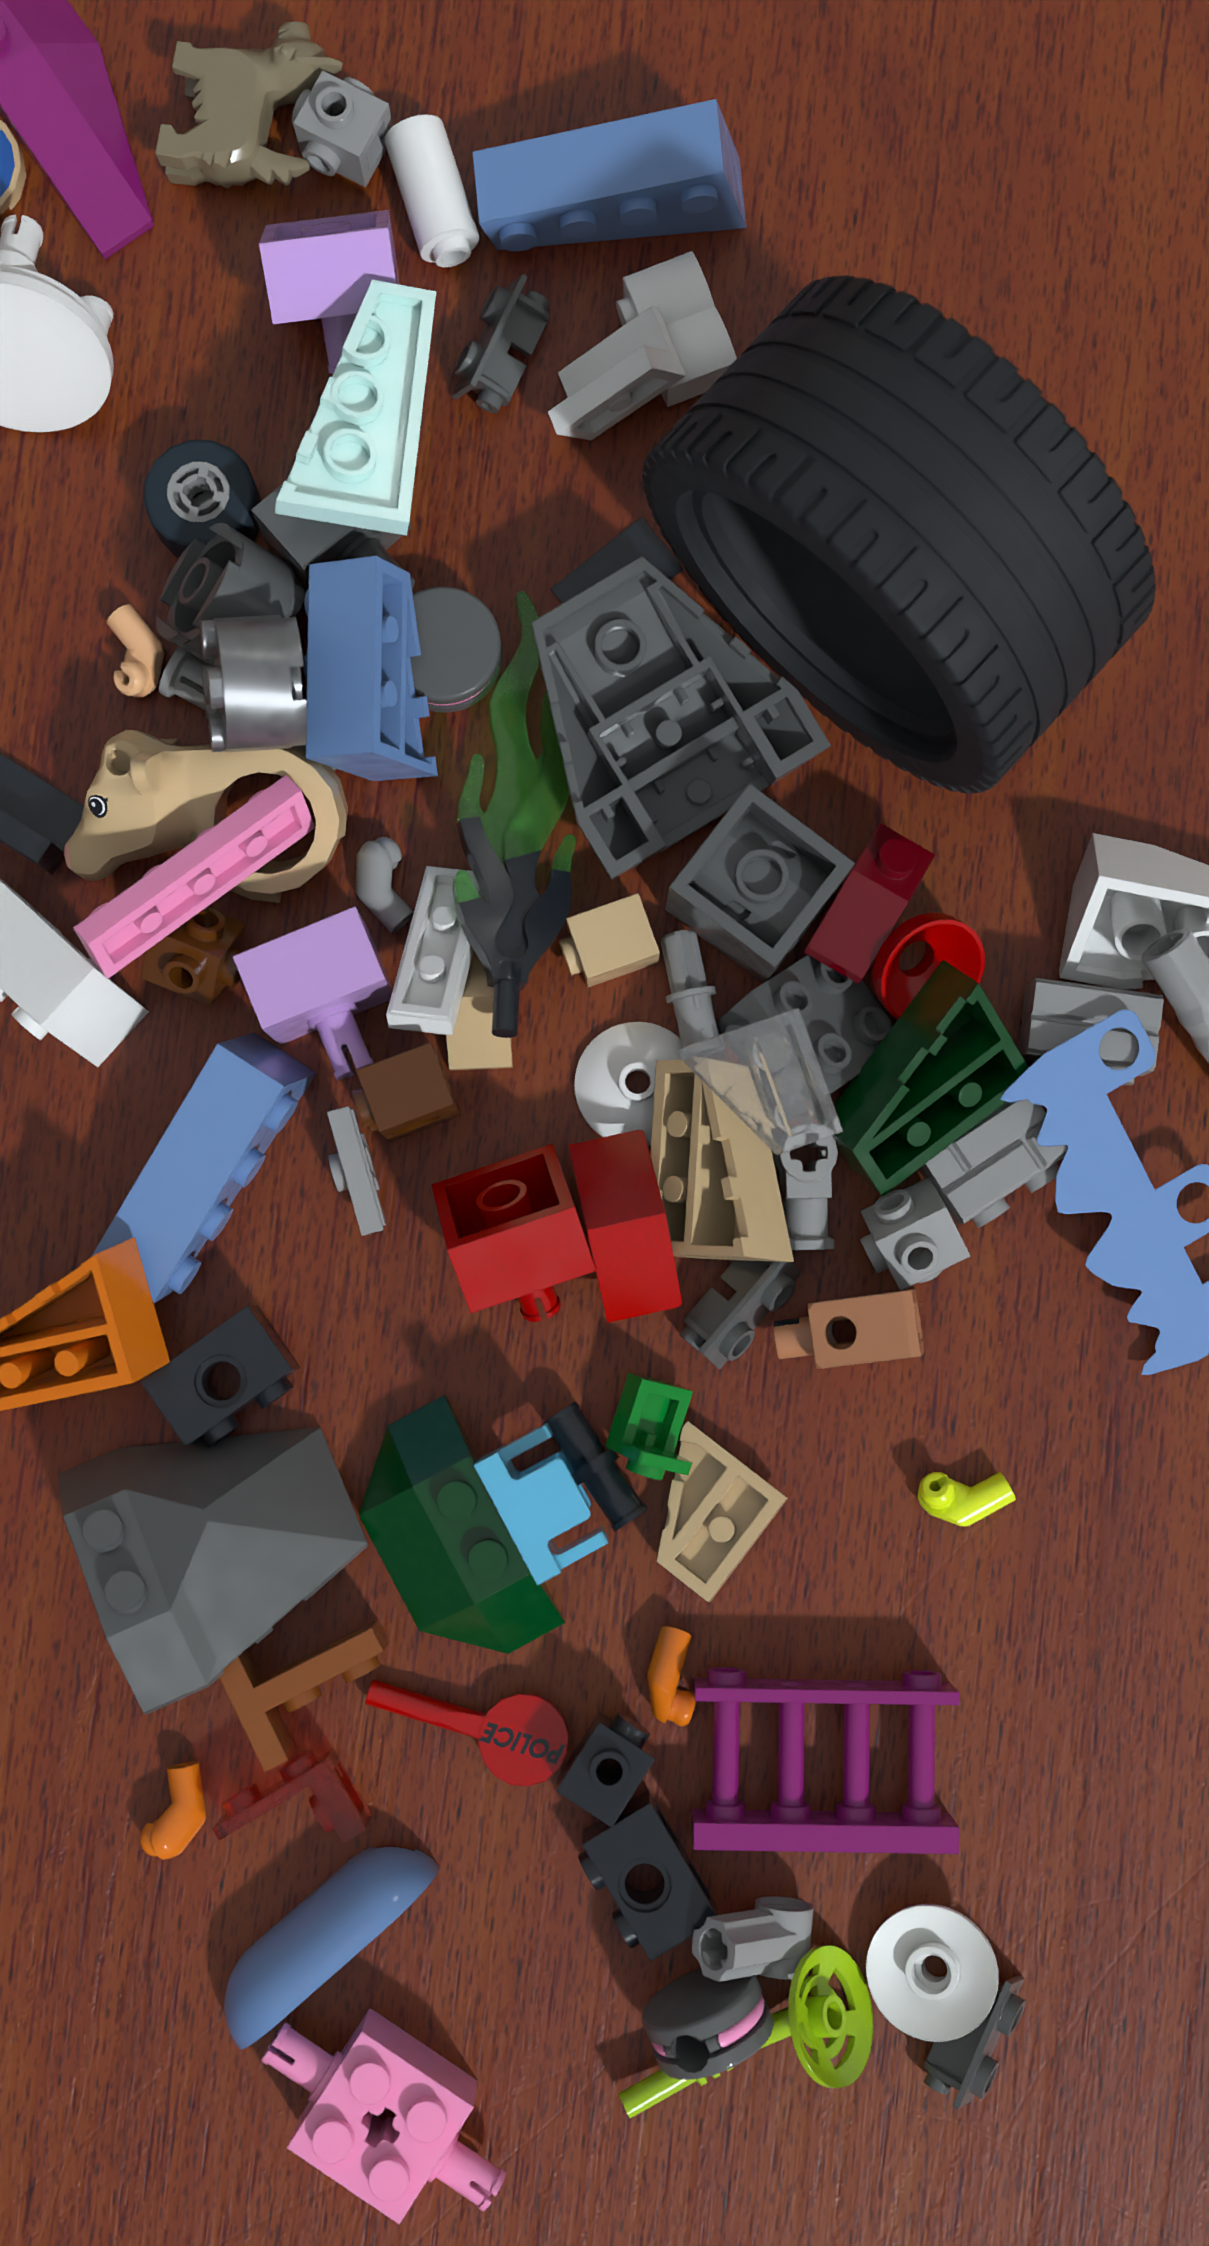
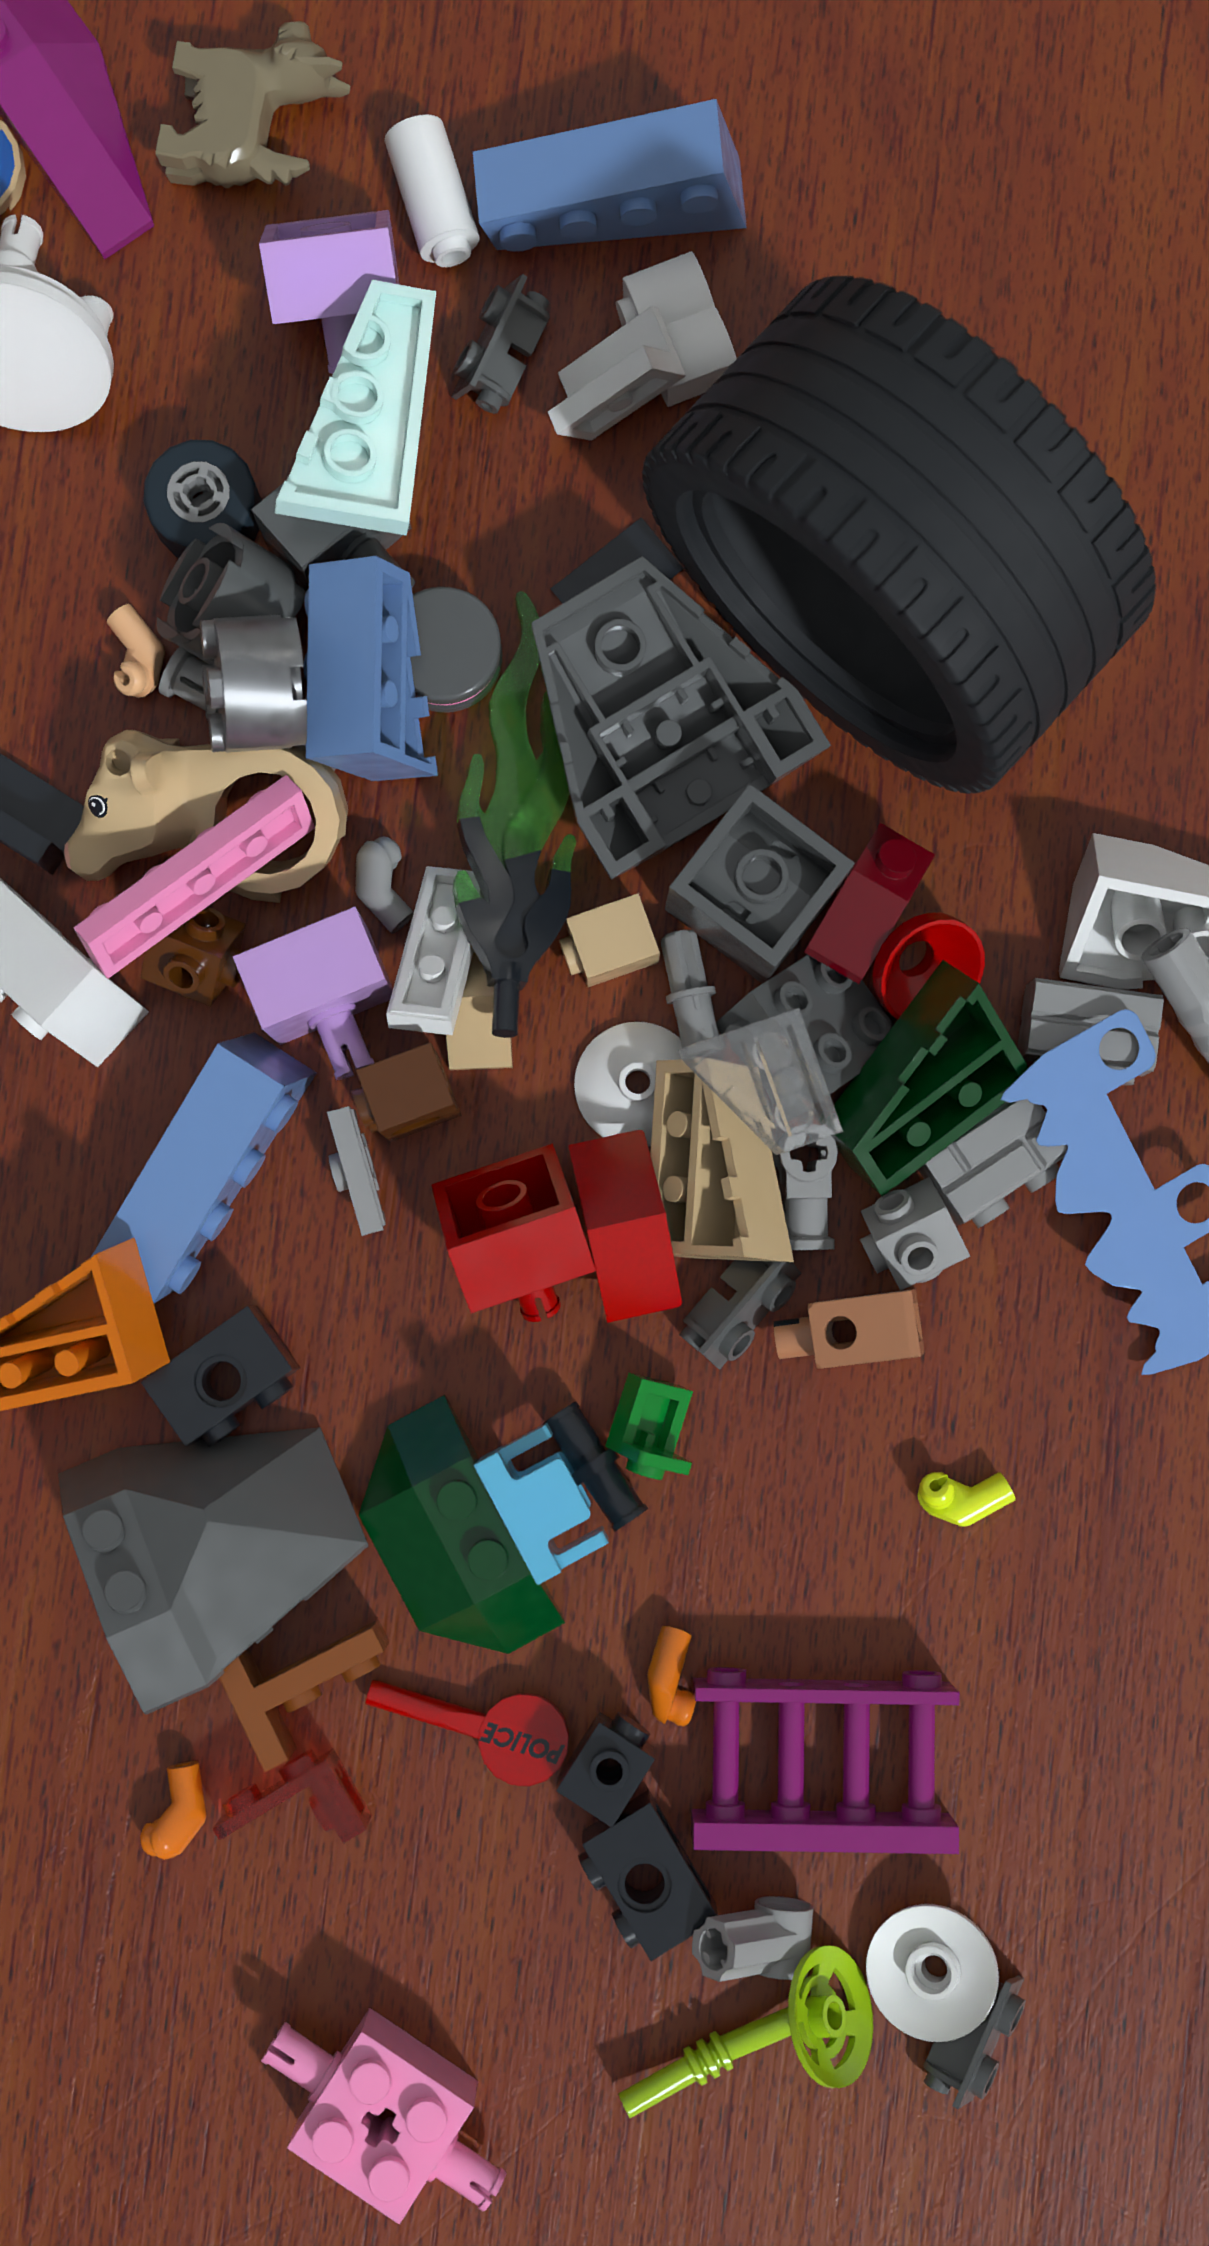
(321, 1937): medium blue brick -> none
(341, 127): light grey brick -> none
(706, 2024): dark grey head -> none
(713, 1514): tan wing -> none

